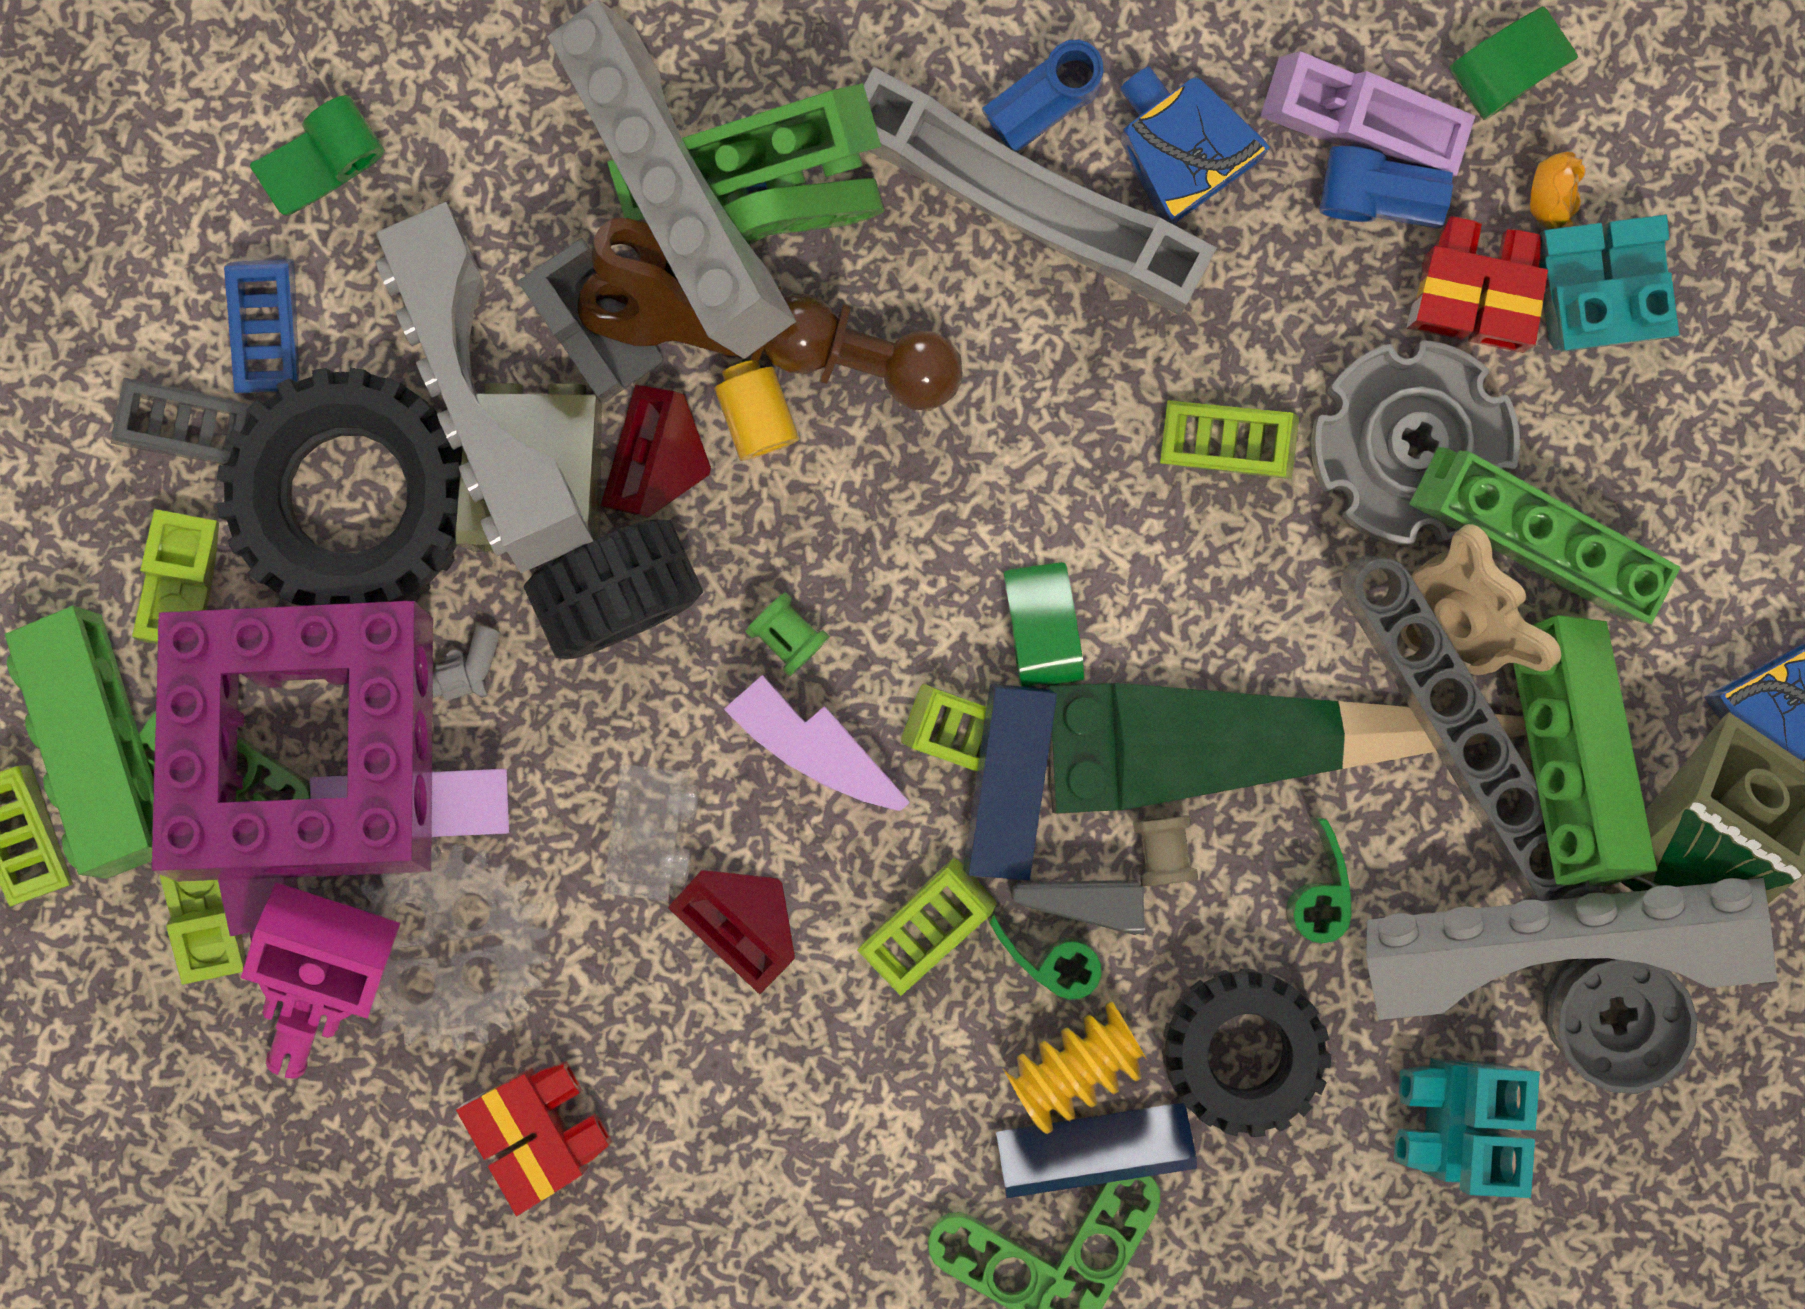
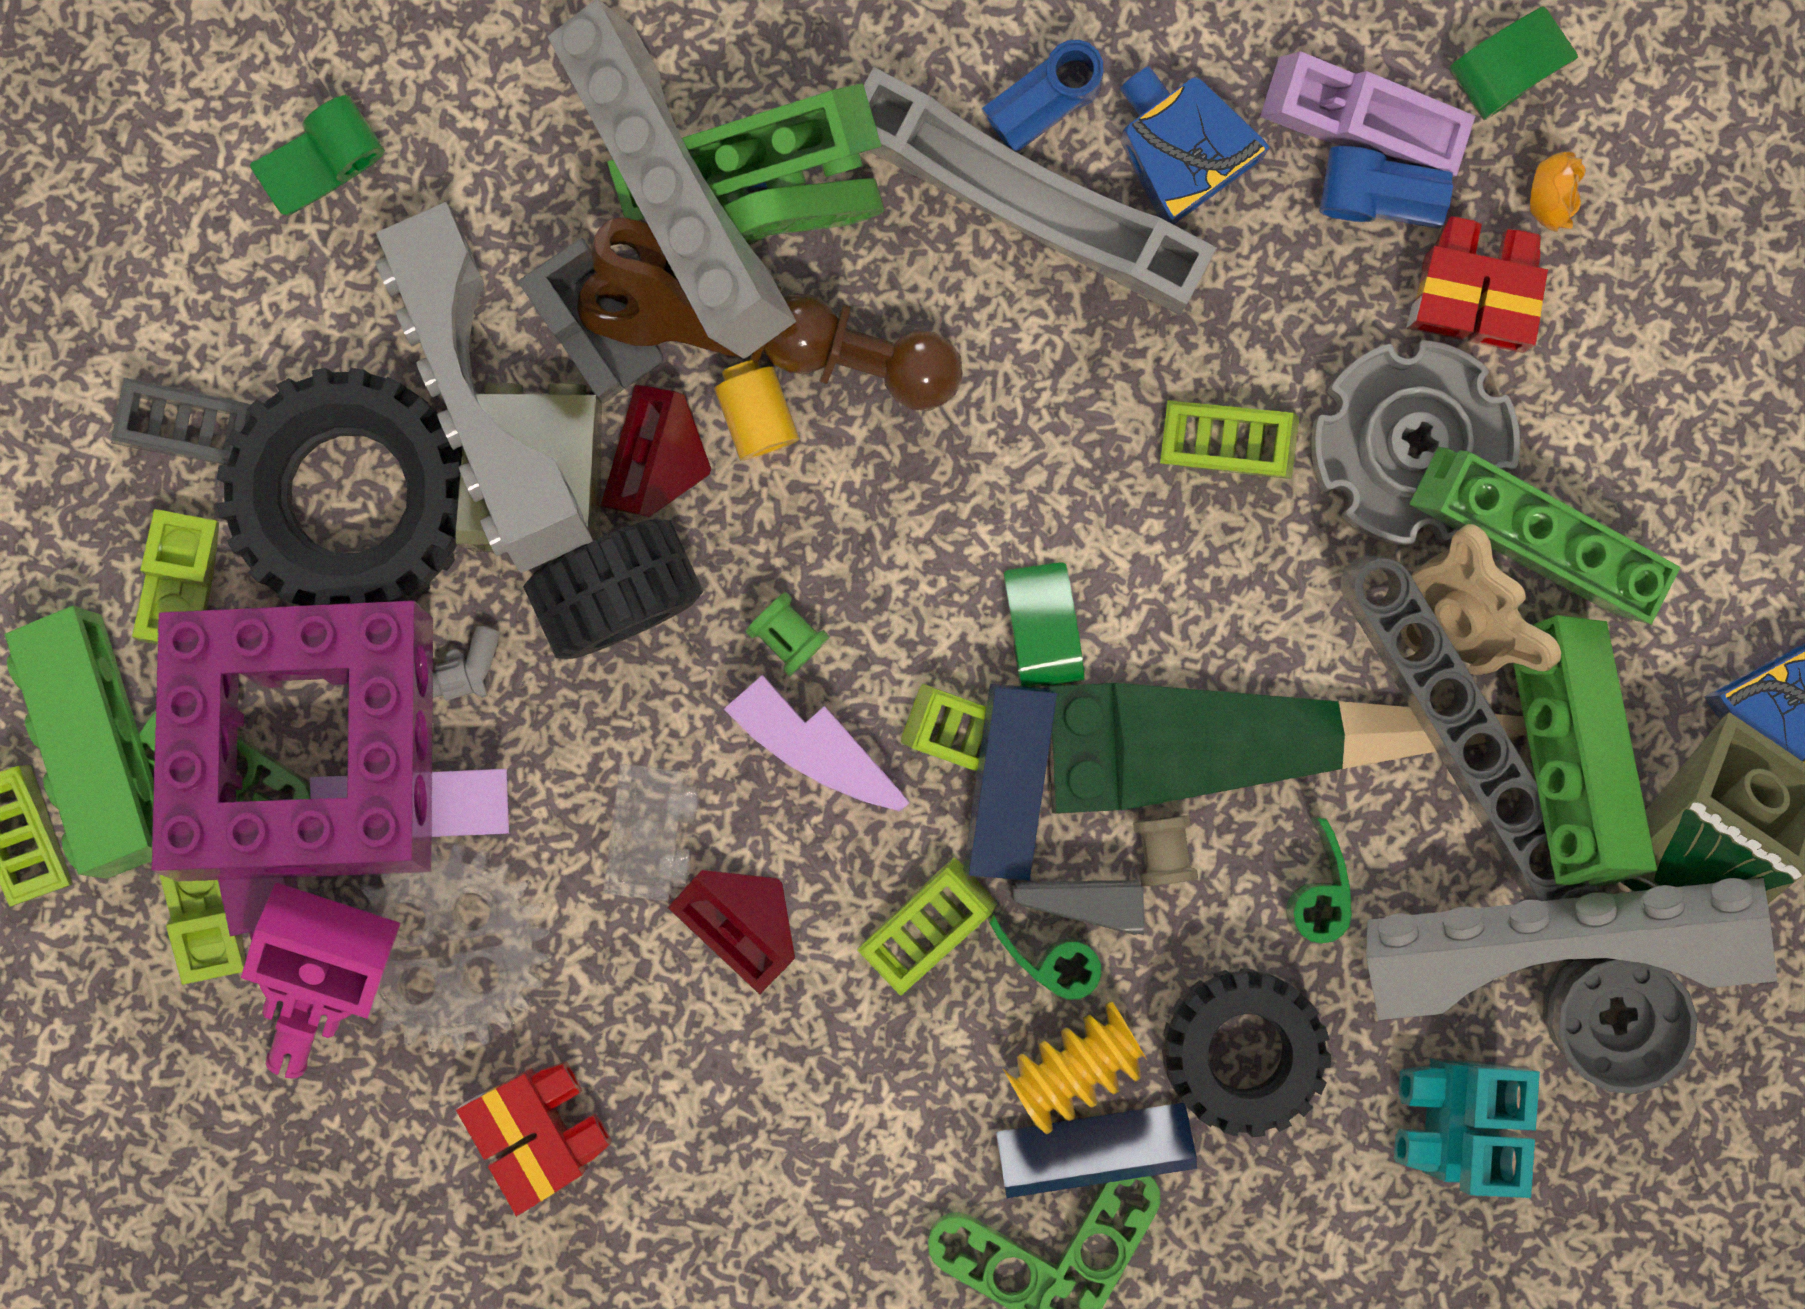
(283, 273): blue slope -> none
(1608, 284): teal hips -> none

